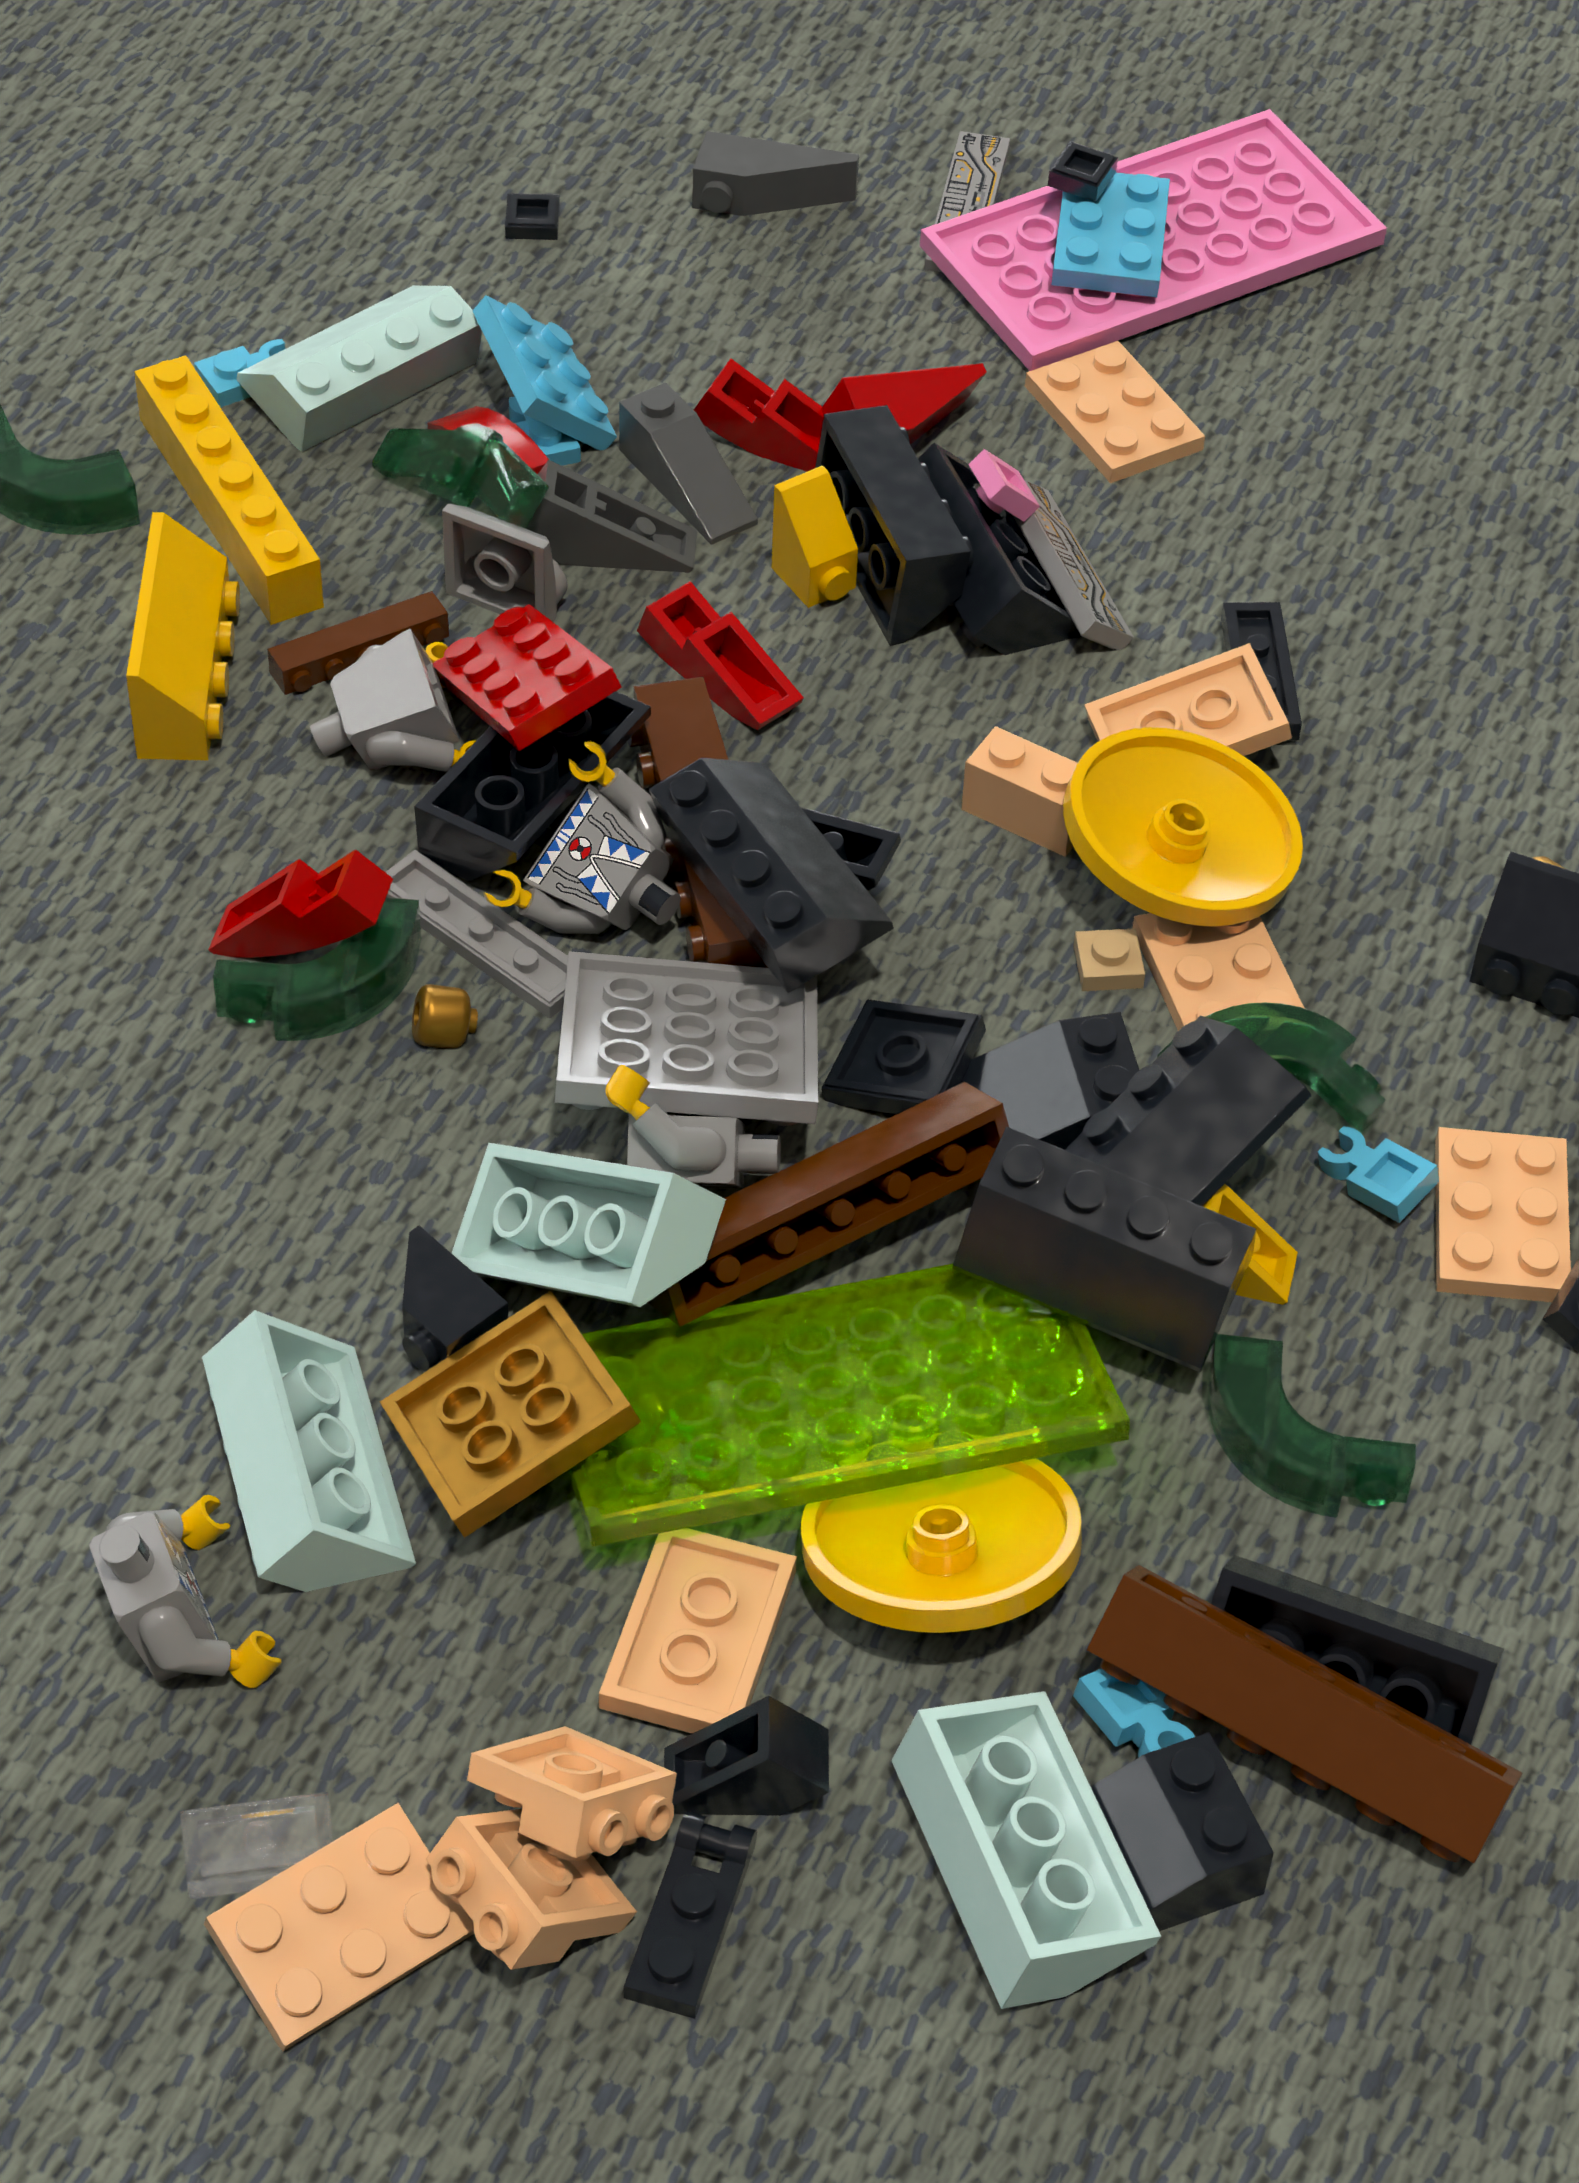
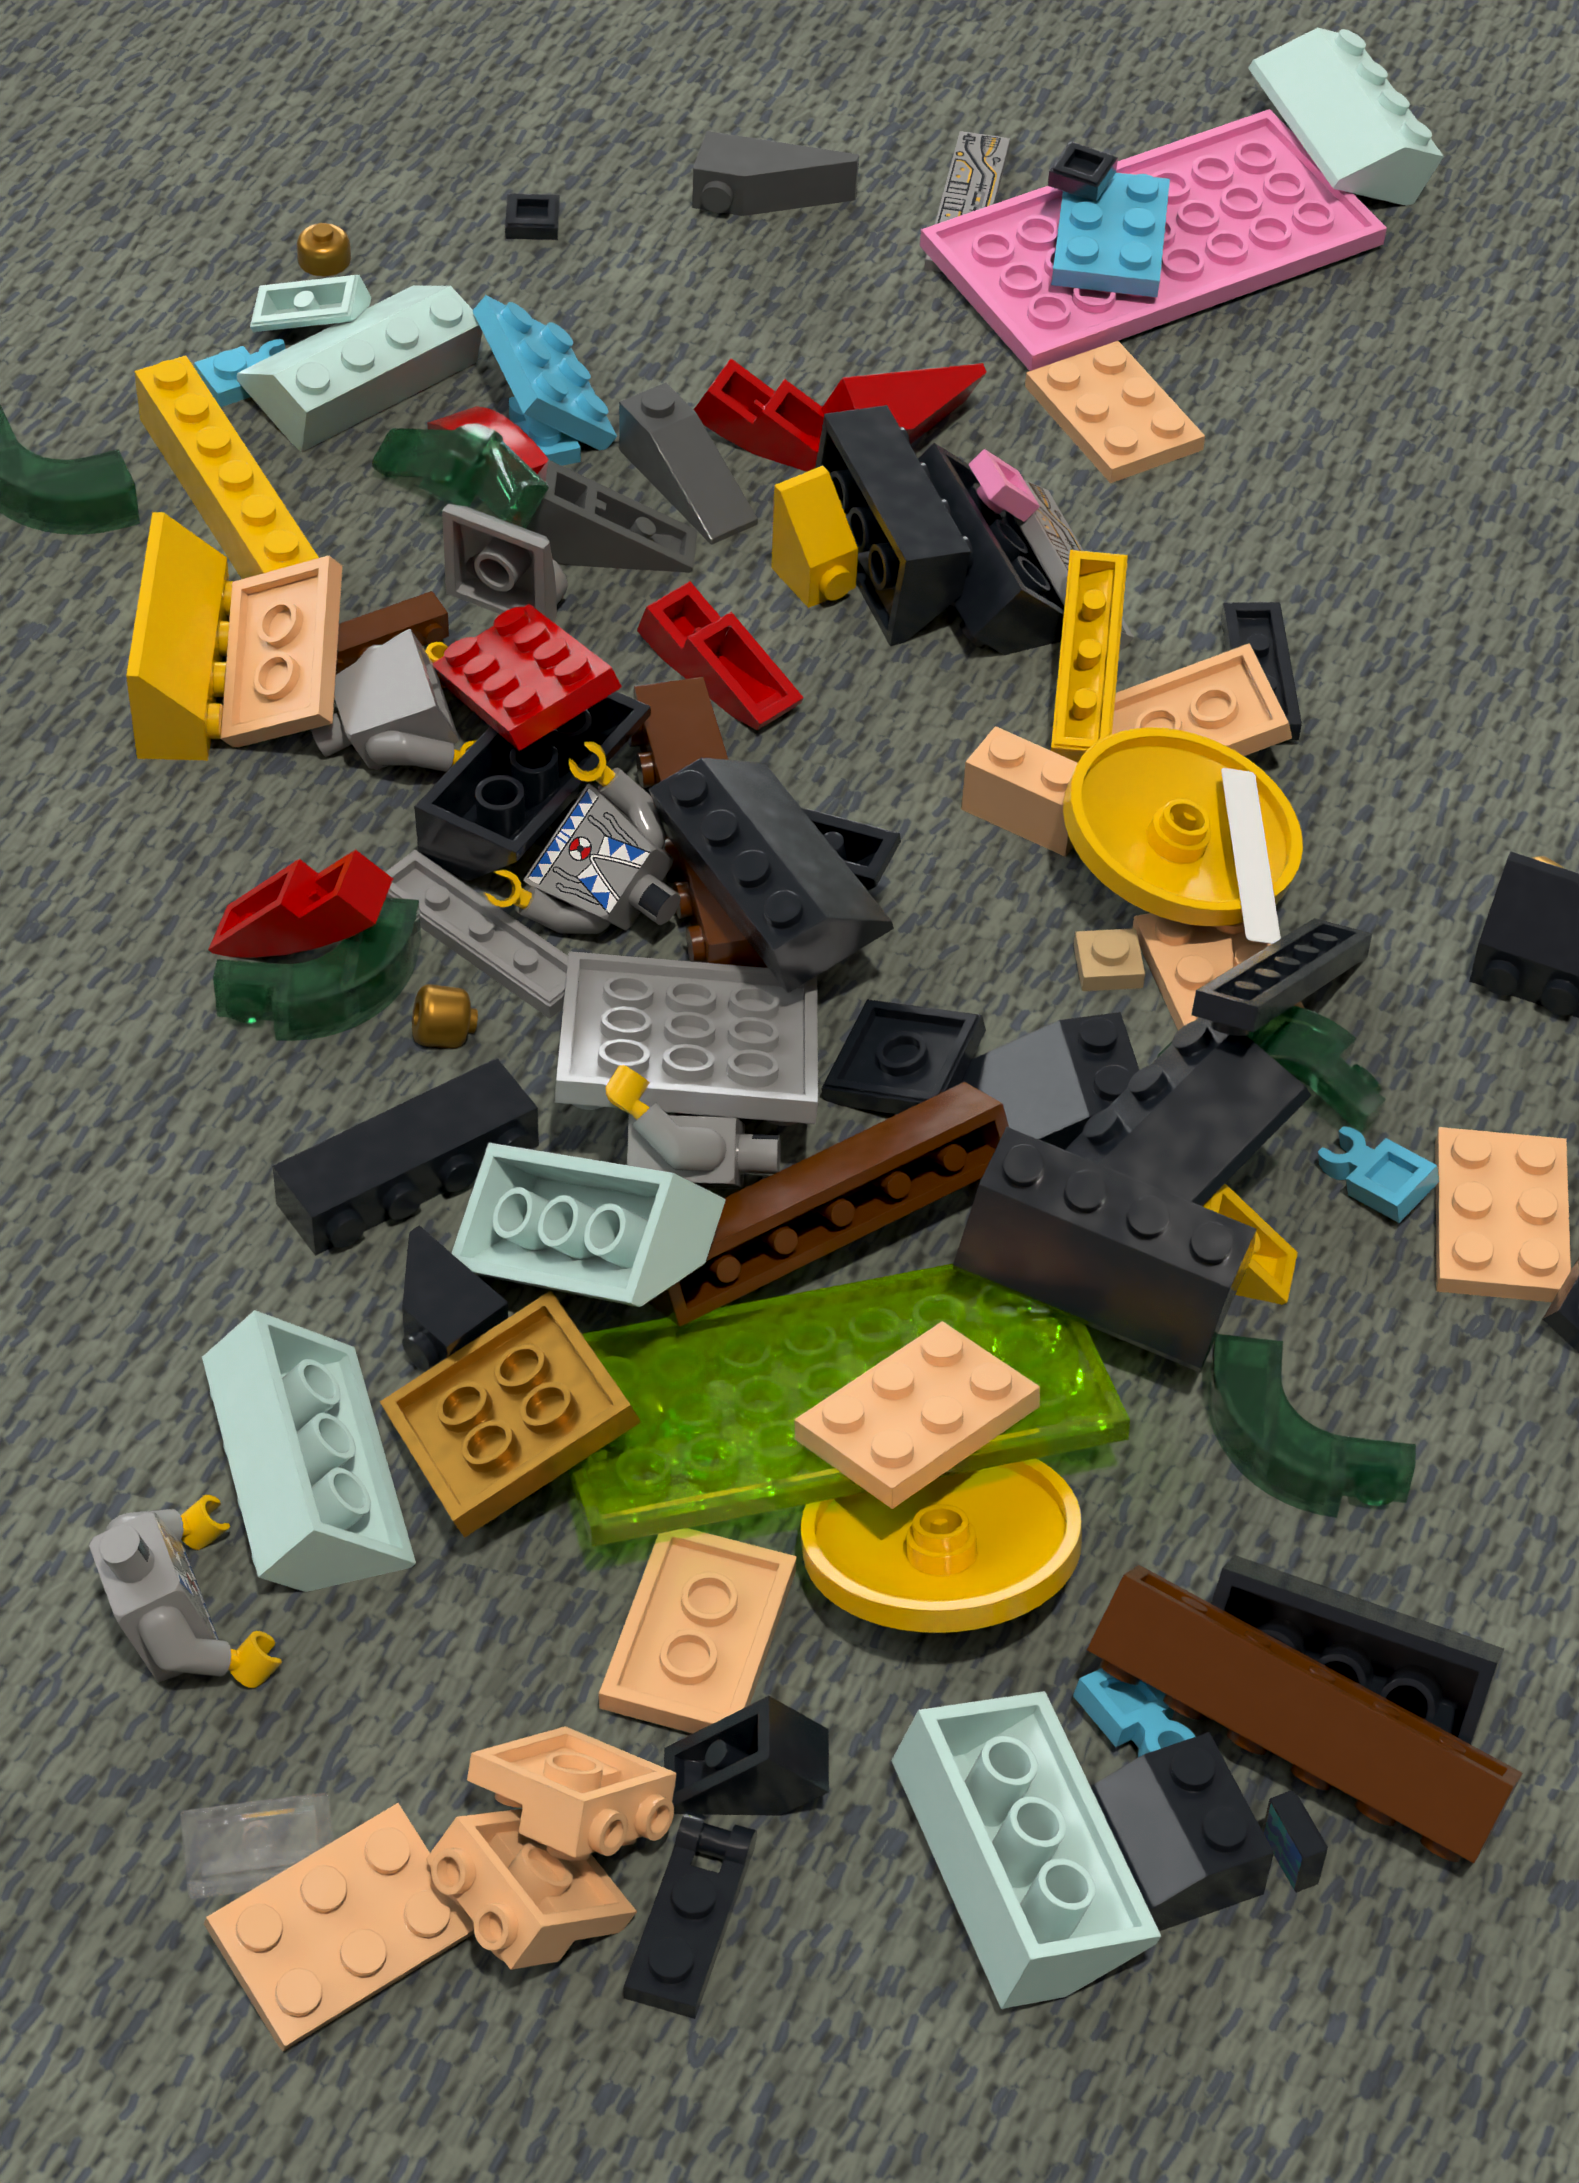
(282, 652): none -> light nougat plate
(309, 303): none -> light aqua slope
(323, 250): none -> pearl gold piece
(403, 1157): none -> black brick
(917, 1414): none -> light nougat plate
(1089, 652): none -> yellow slope
(1250, 856): none -> white sticker
(1279, 976): none -> black plate
(1295, 1840): none -> black tile
(1349, 116): none -> light aqua slope

